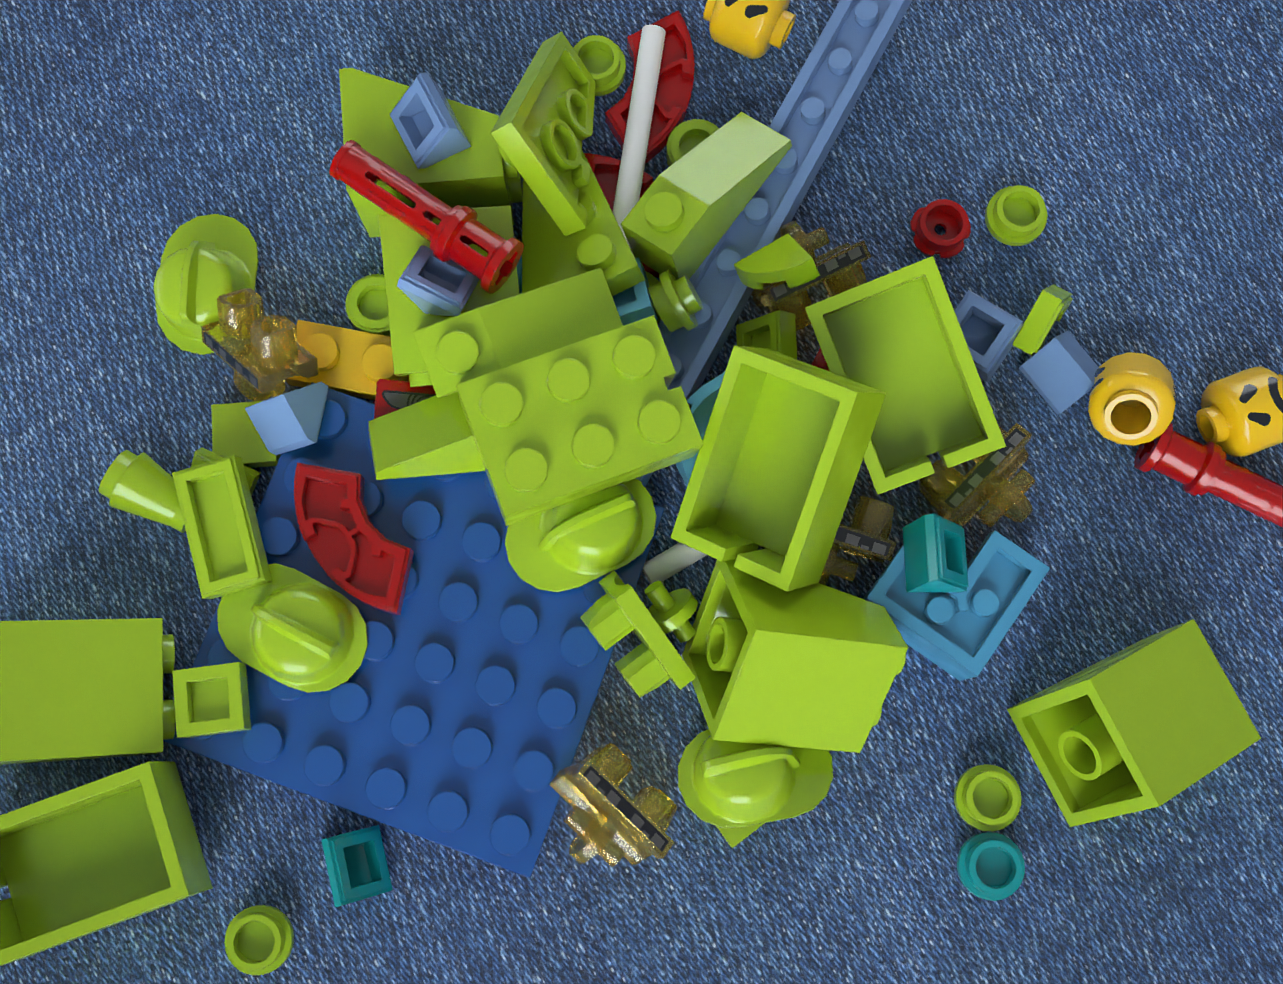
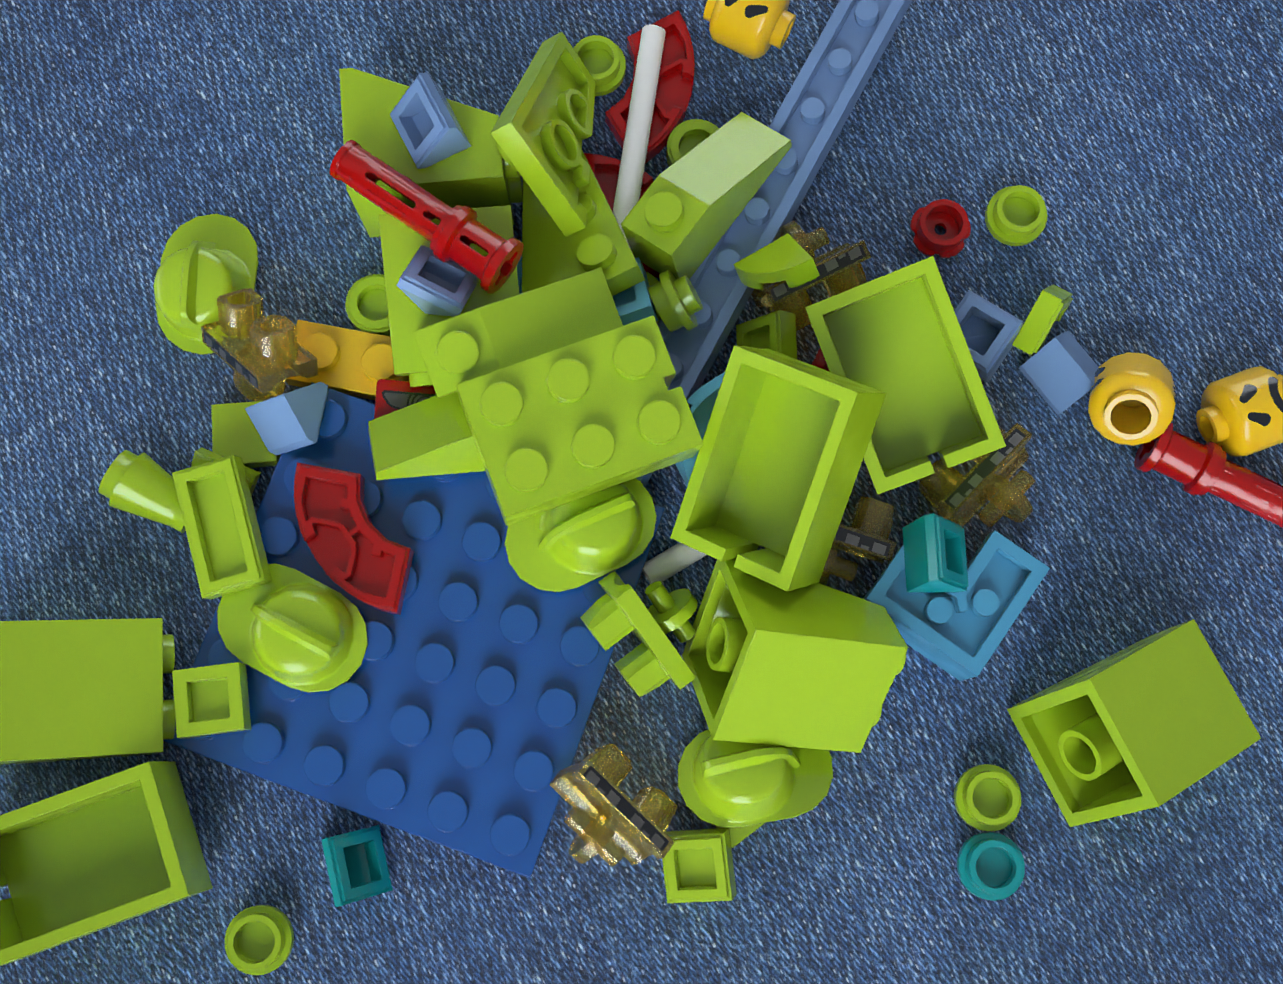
(699, 866): none -> lime tile

